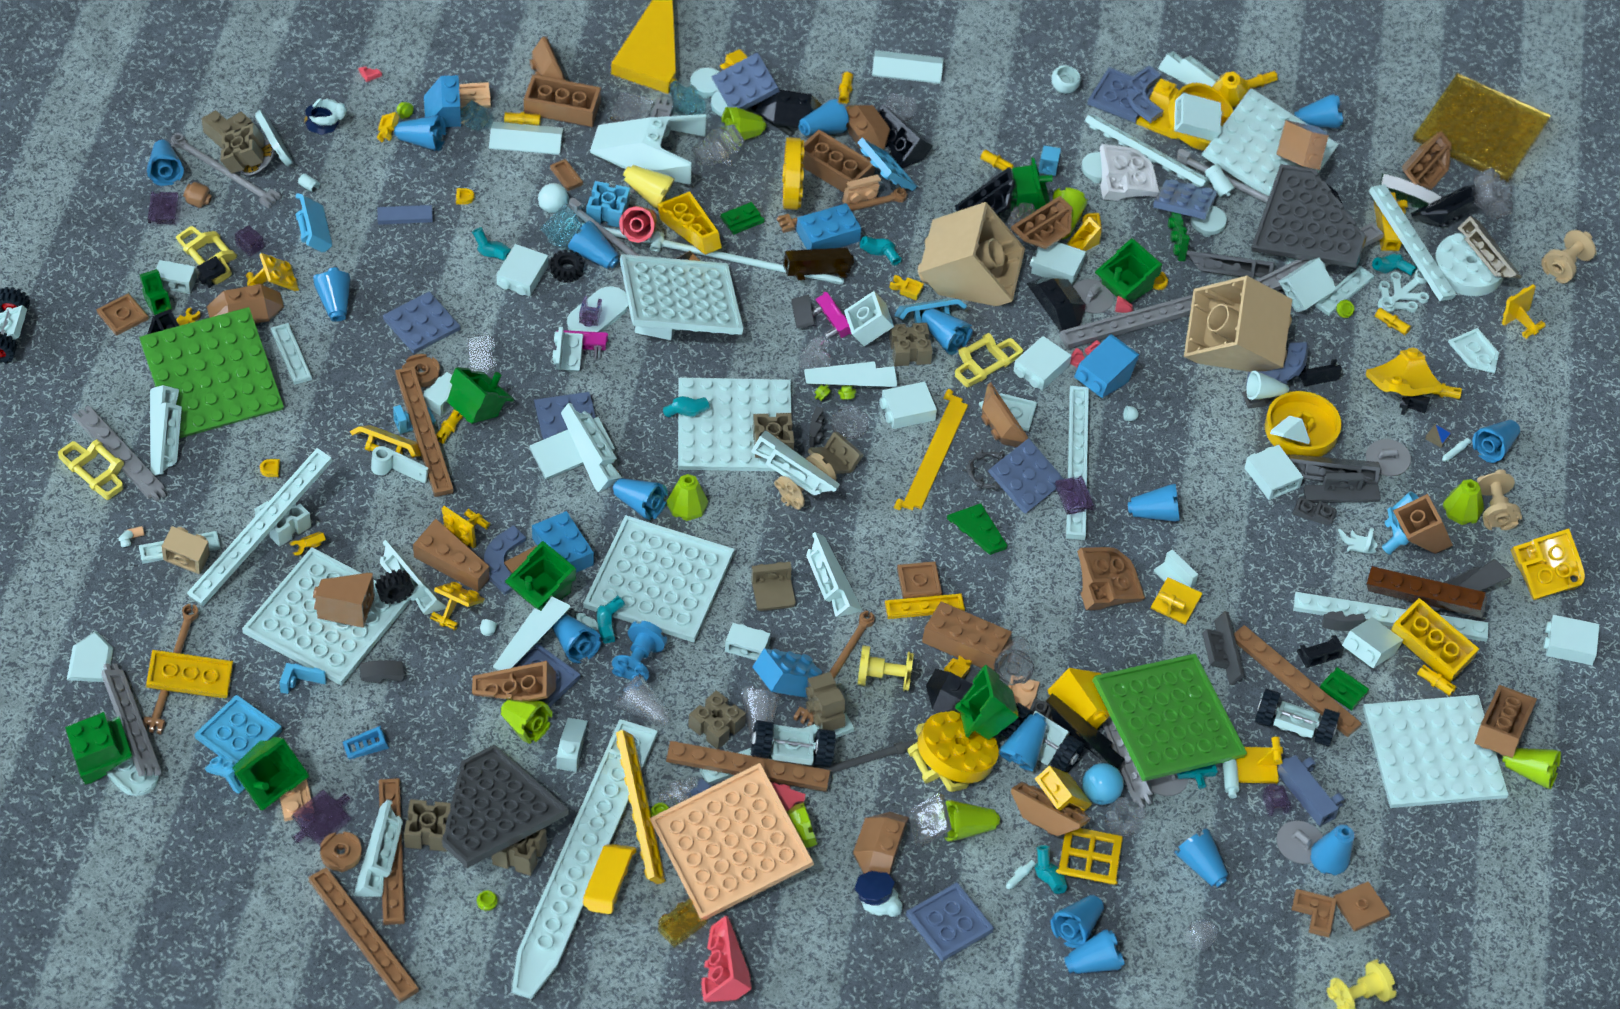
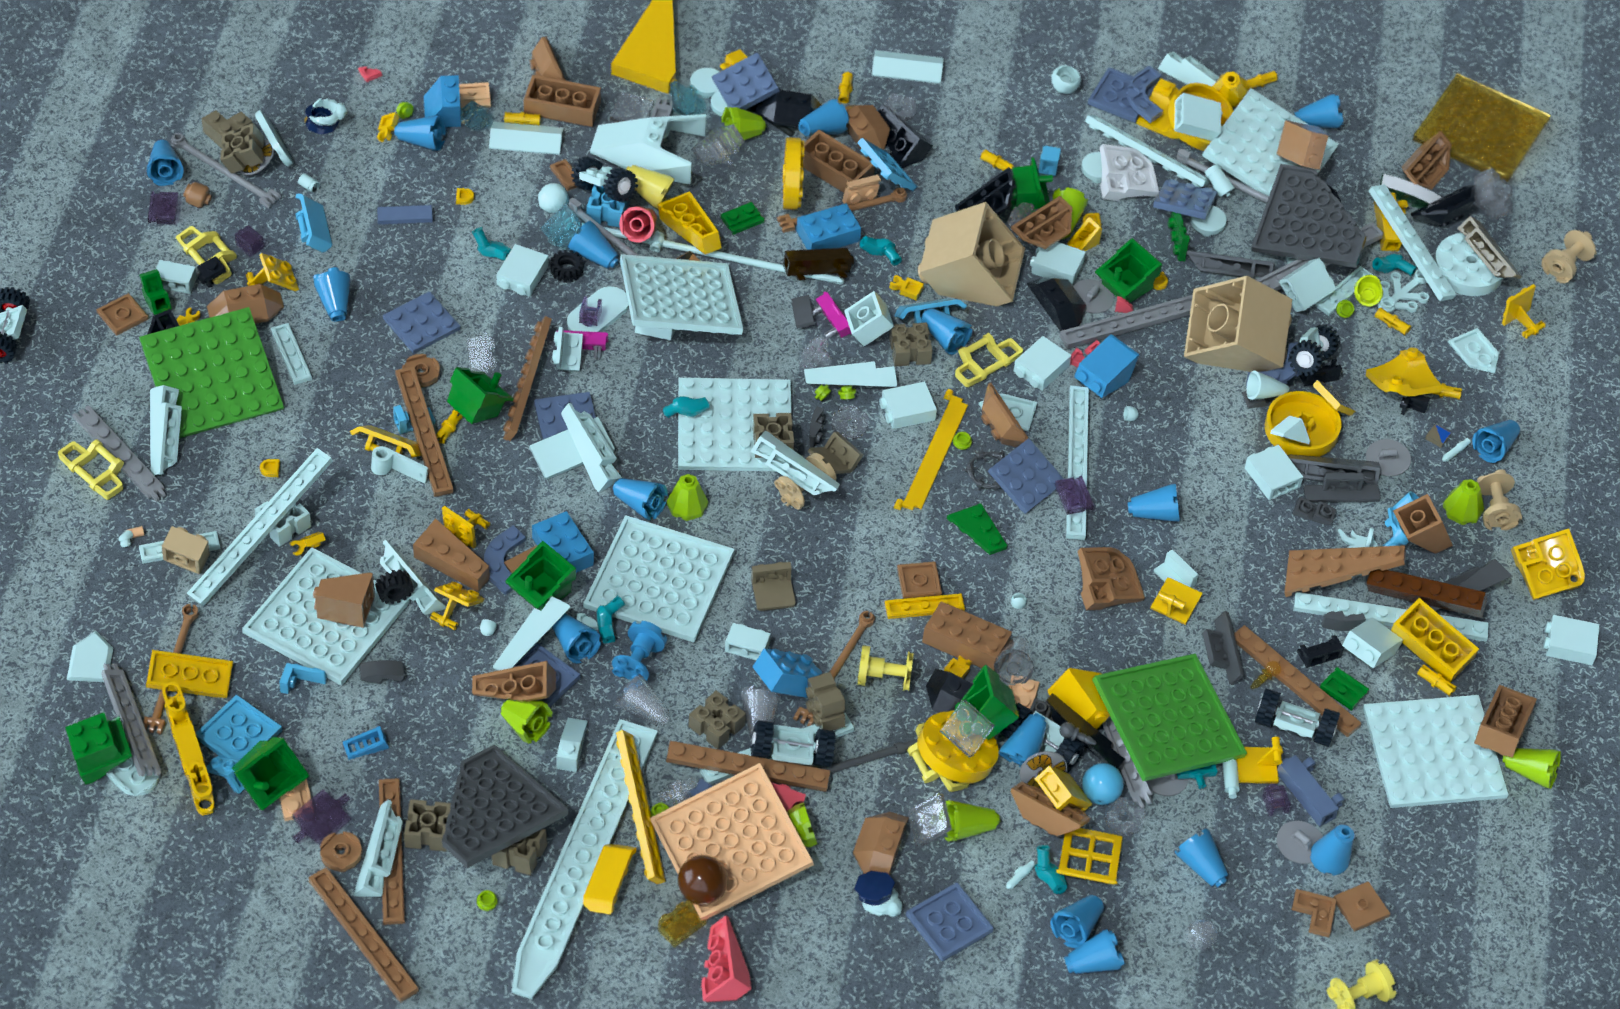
(188, 748): none -> yellow piece
(438, 393): light aqua brick -> none
(524, 383): none -> medium nougat plate
(617, 182): none -> black plate
(702, 879): none -> reddish brown piece
(831, 578): light aqua wedge -> none
(962, 440): none -> lime plate
(967, 728): none -> clear plate
(1018, 600): none -> light aqua hinge
(1038, 763): none -> shield
(1068, 730): none -> dark grey bar
(1271, 669): none -> clear yellow bar
(1313, 348): none -> black plate
(1333, 398): none -> yellow tile
(1337, 565): none -> medium nougat wing
(1368, 290): none -> neon yellow hair

